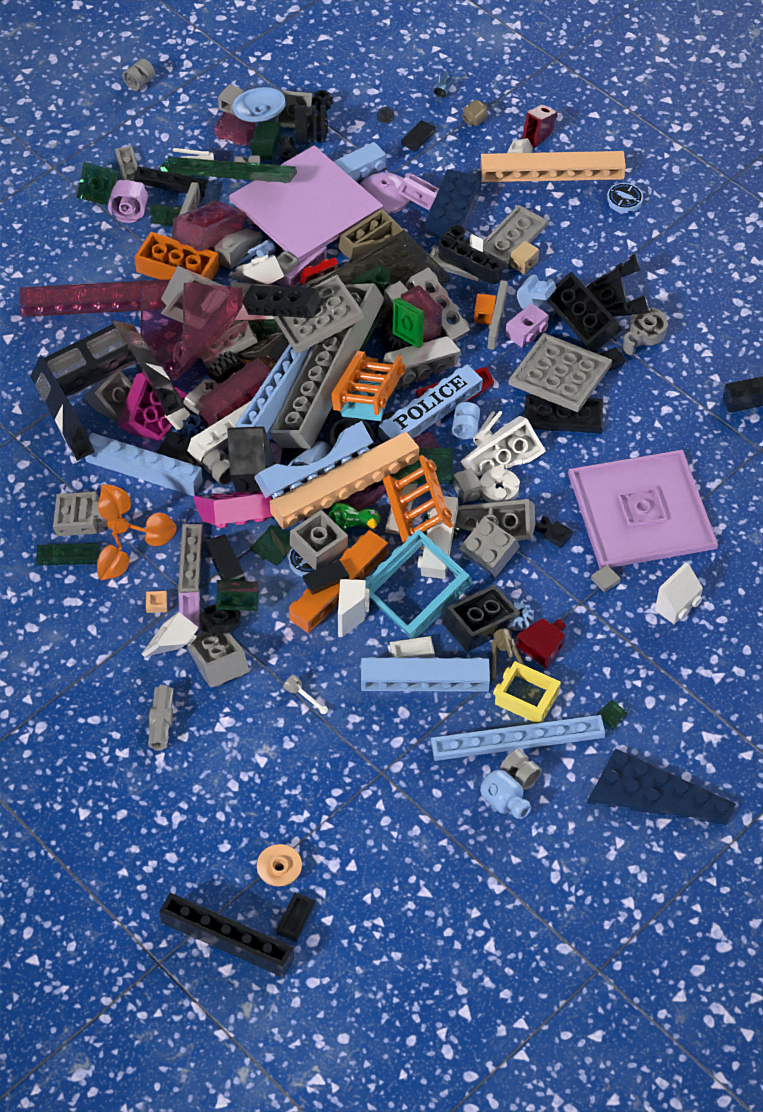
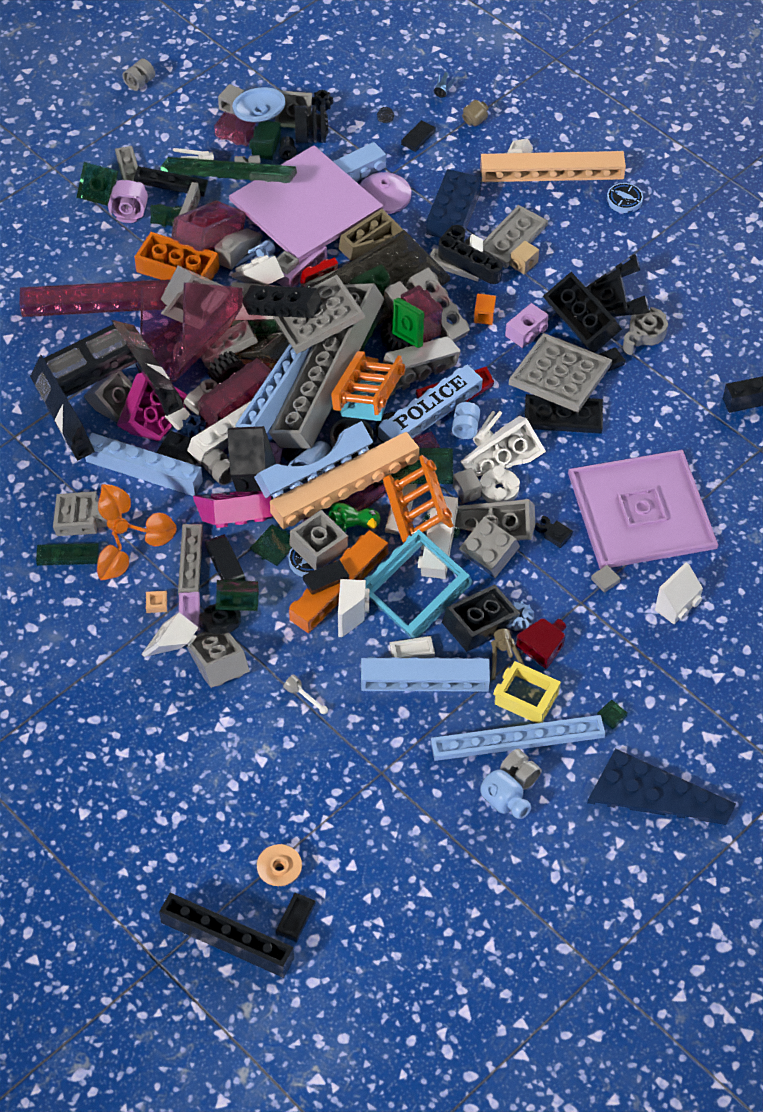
(161, 717): light grey piece -> none
(418, 191): lavender tile -> none
(497, 315): light grey tile -> none
(534, 291): light blue brick -> none
(539, 124): dark red torso -> none

